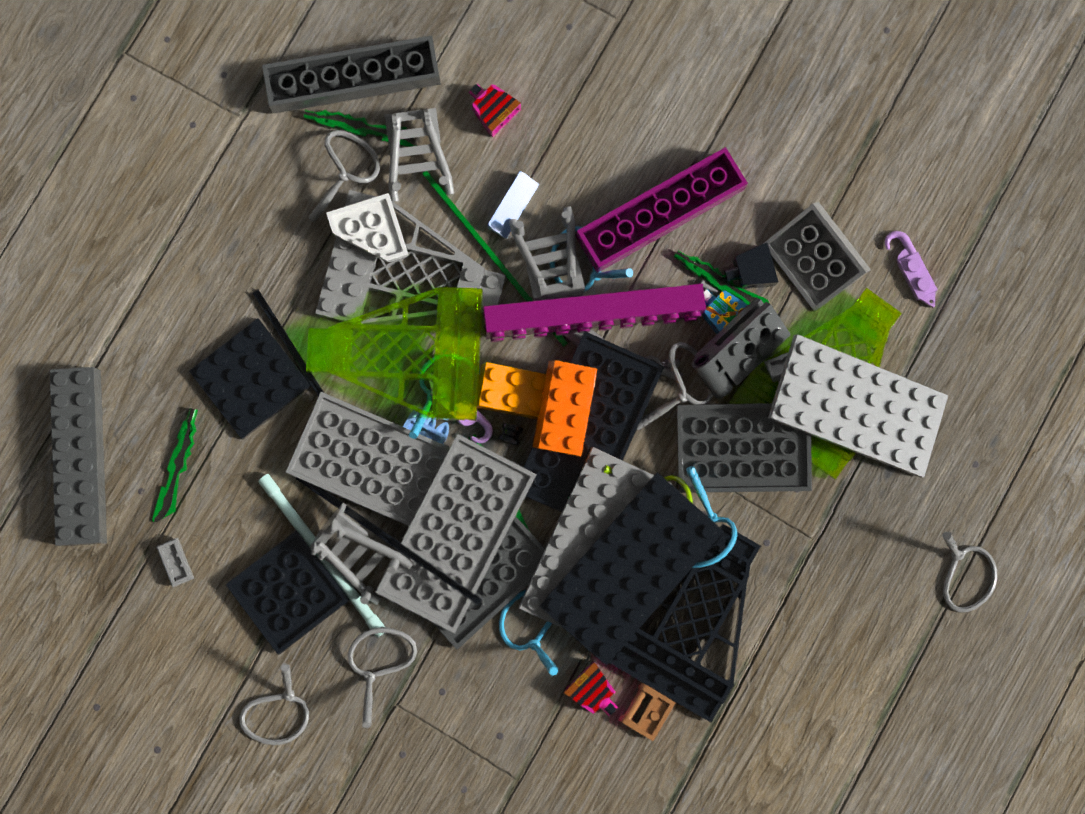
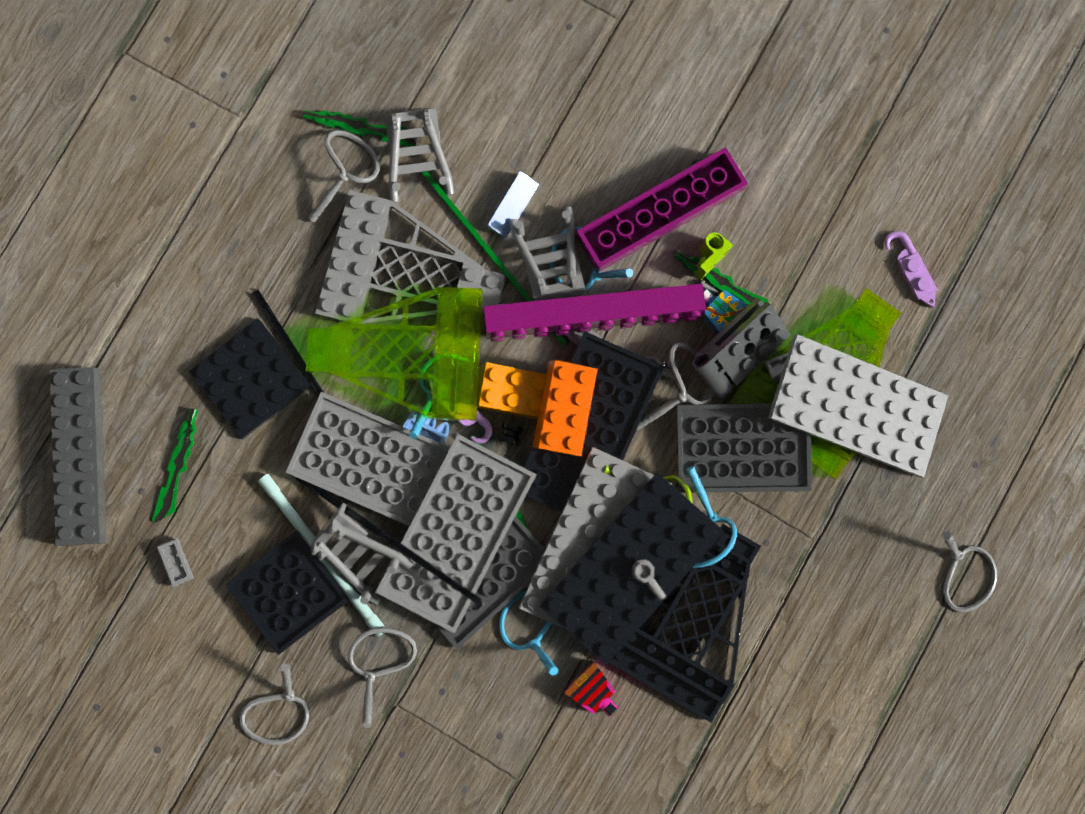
(351, 74): dark grey brick -> none
(370, 227): white plate -> none
(493, 107): torso -> none
(644, 572): none -> light grey plate
(653, 715): medium nougat plate -> none
(710, 255): none -> lime plate
(753, 269): black torso -> none
(816, 256): light grey slope -> none

